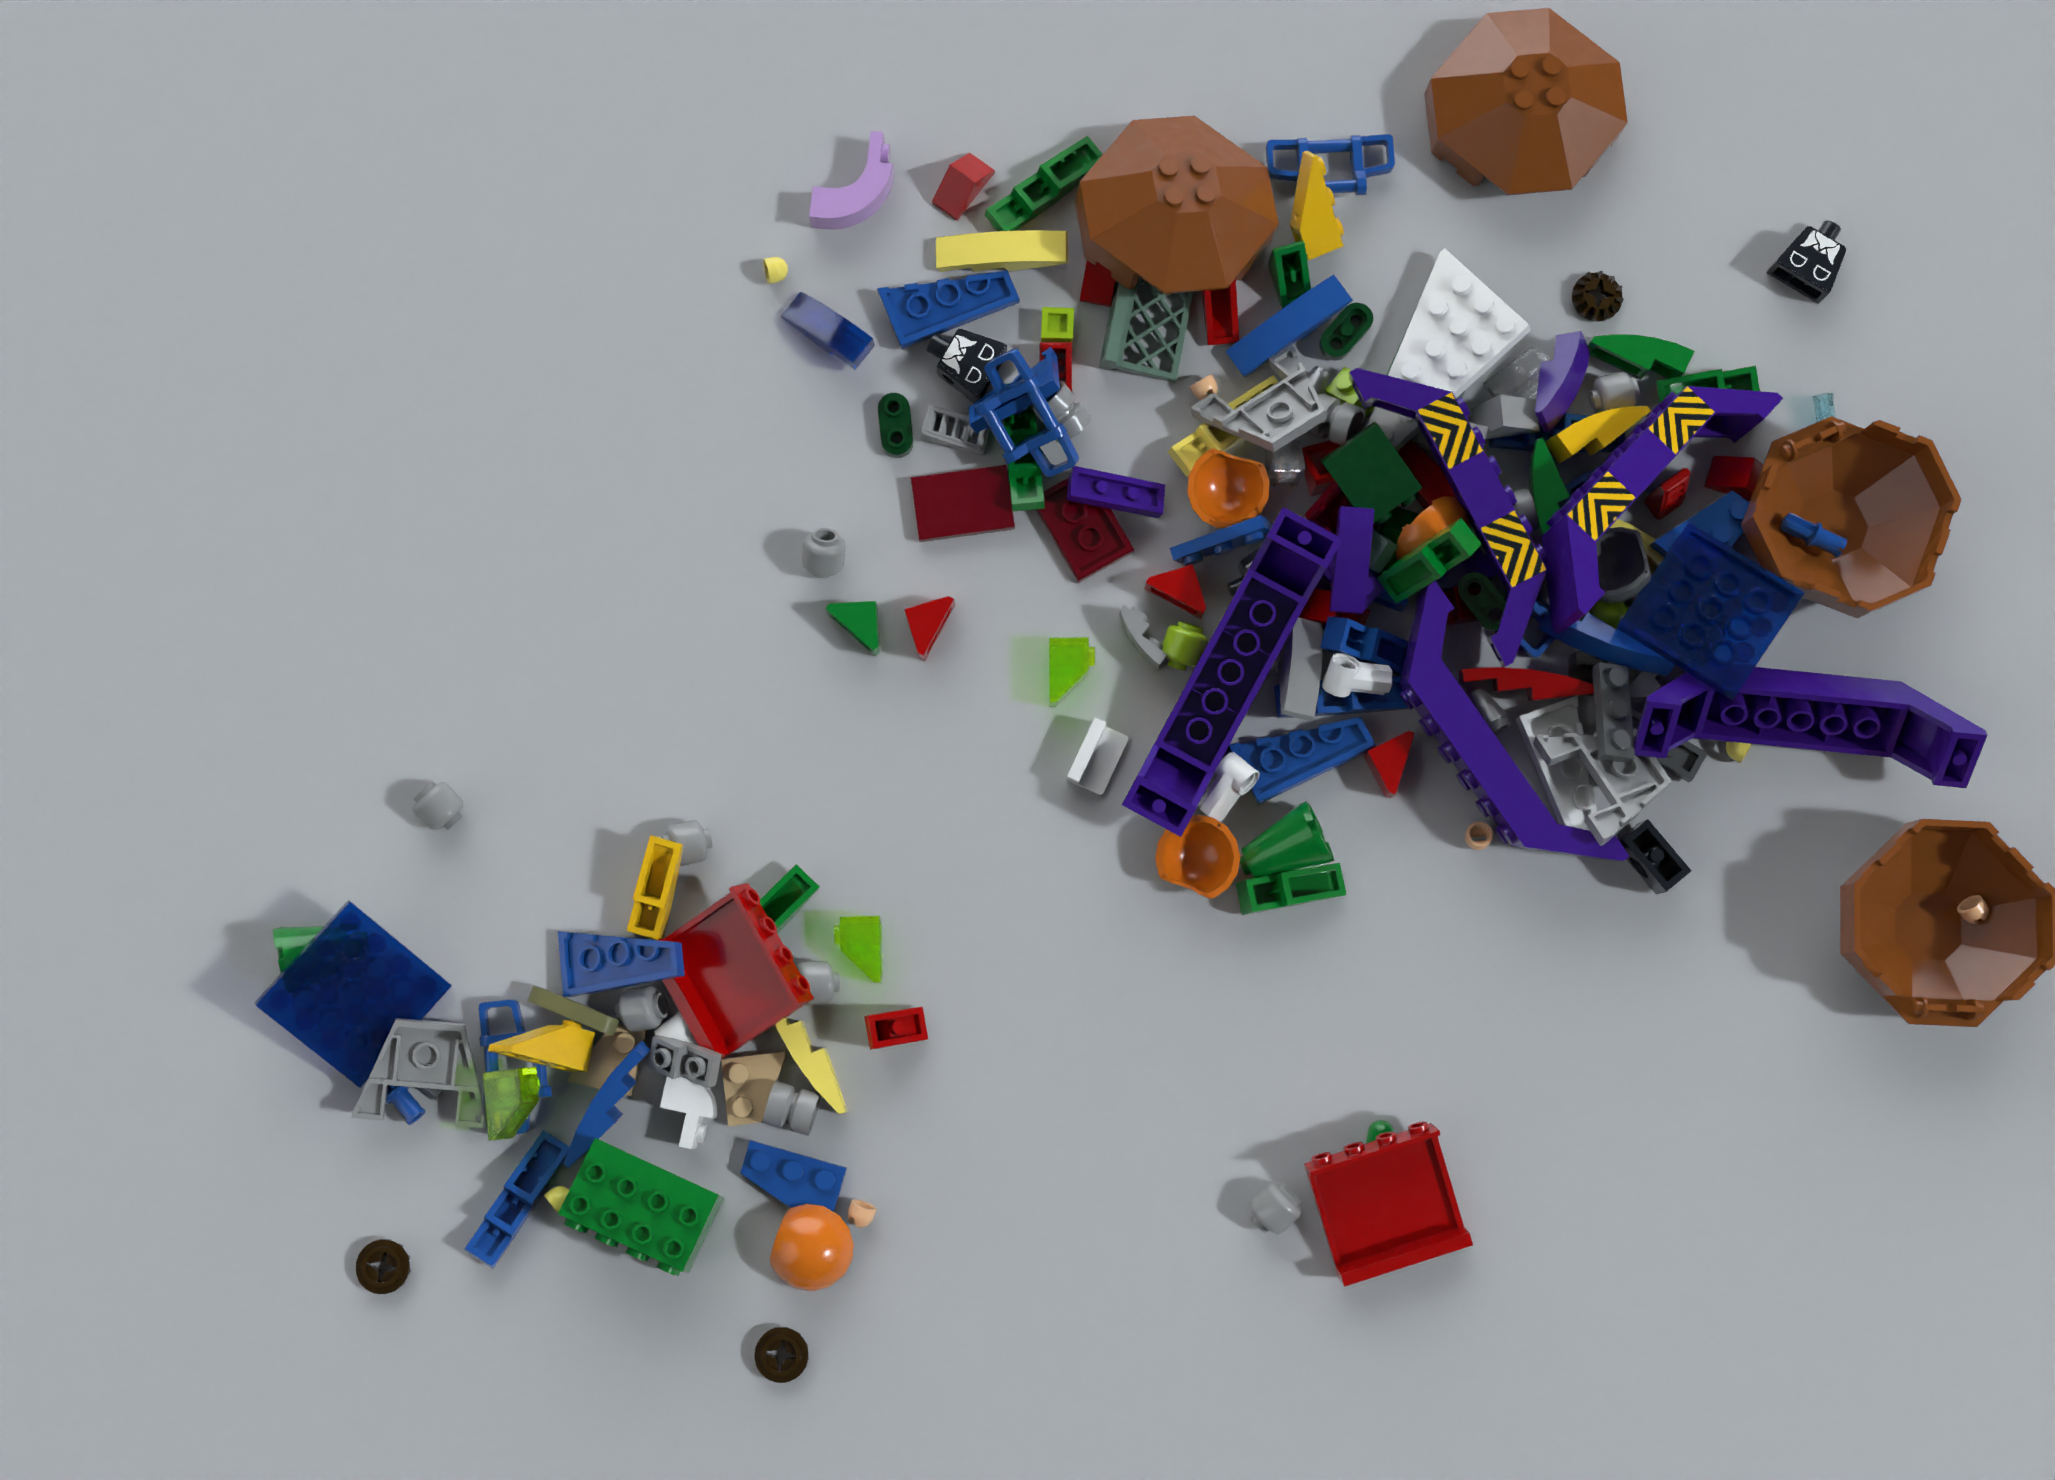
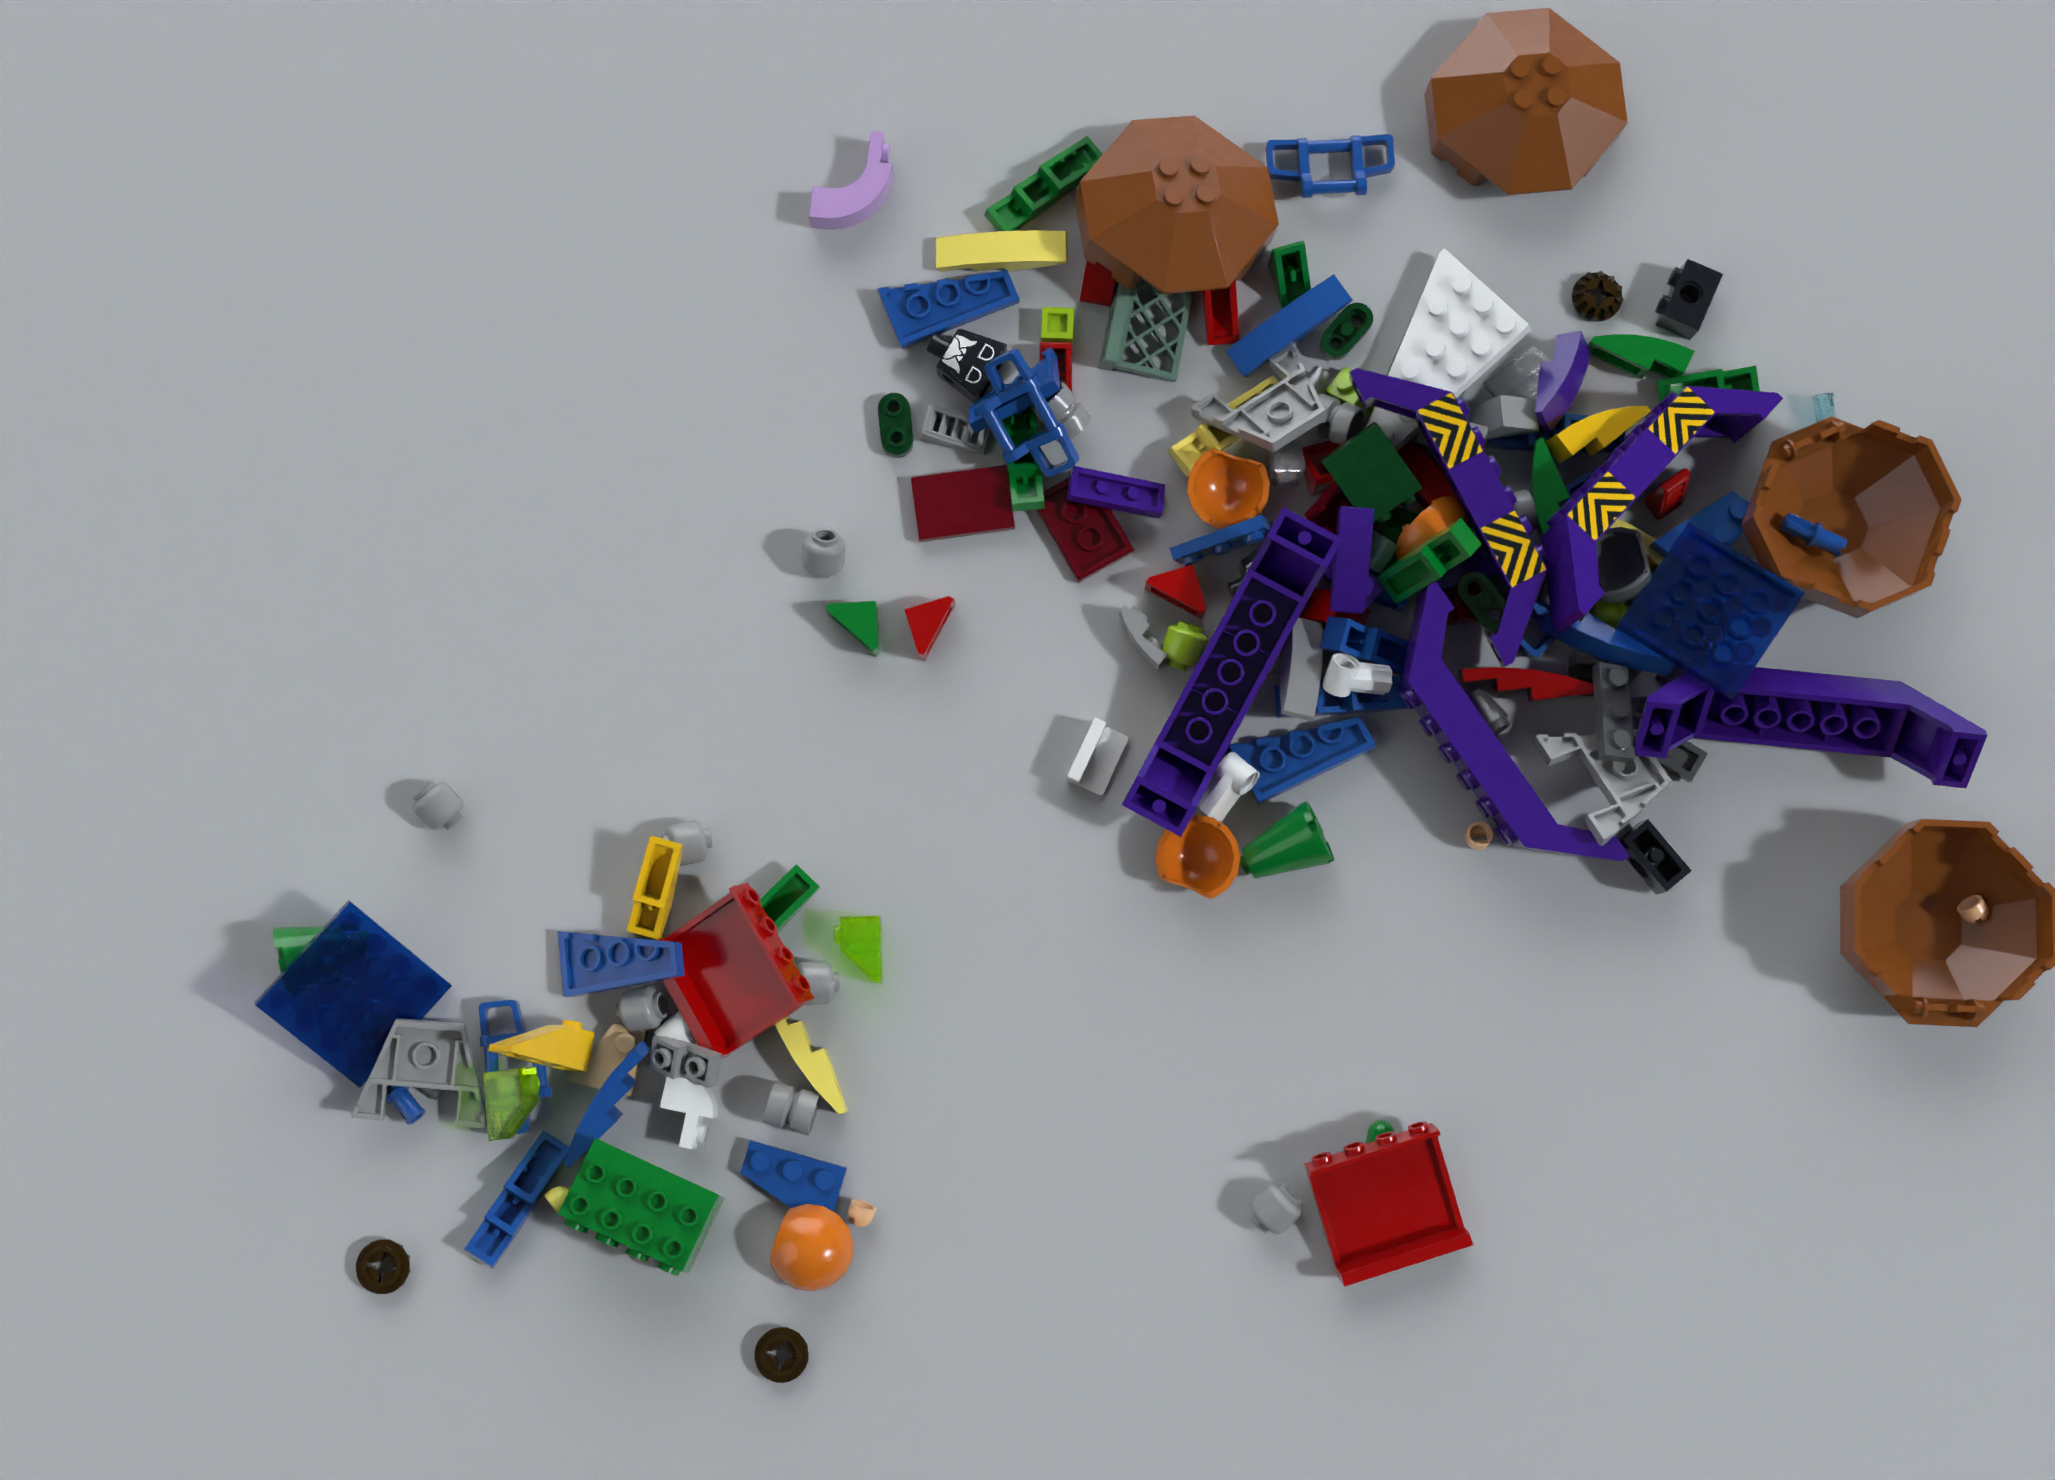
(573, 1010): olive beam -> none
(749, 1084): tan wing -> none
(775, 269): light yellow hinge -> none
(829, 330): clear blue slope -> none
(896, 1028): red slope -> none
(961, 185): red slope -> none
(1068, 666): clear neon green slope -> none
(1203, 386): light nougat hinge -> none
(1290, 888): green slope -> none
(1312, 210): yellow slope -> none
(1388, 762): red slope -> none
(1565, 781): white wing -> none
(1614, 392): light grey head -> none
(1700, 285): none -> black brick
(1734, 474): red slope -> none
(1737, 750): light yellow hinge -> none
(1811, 261): torso -> none

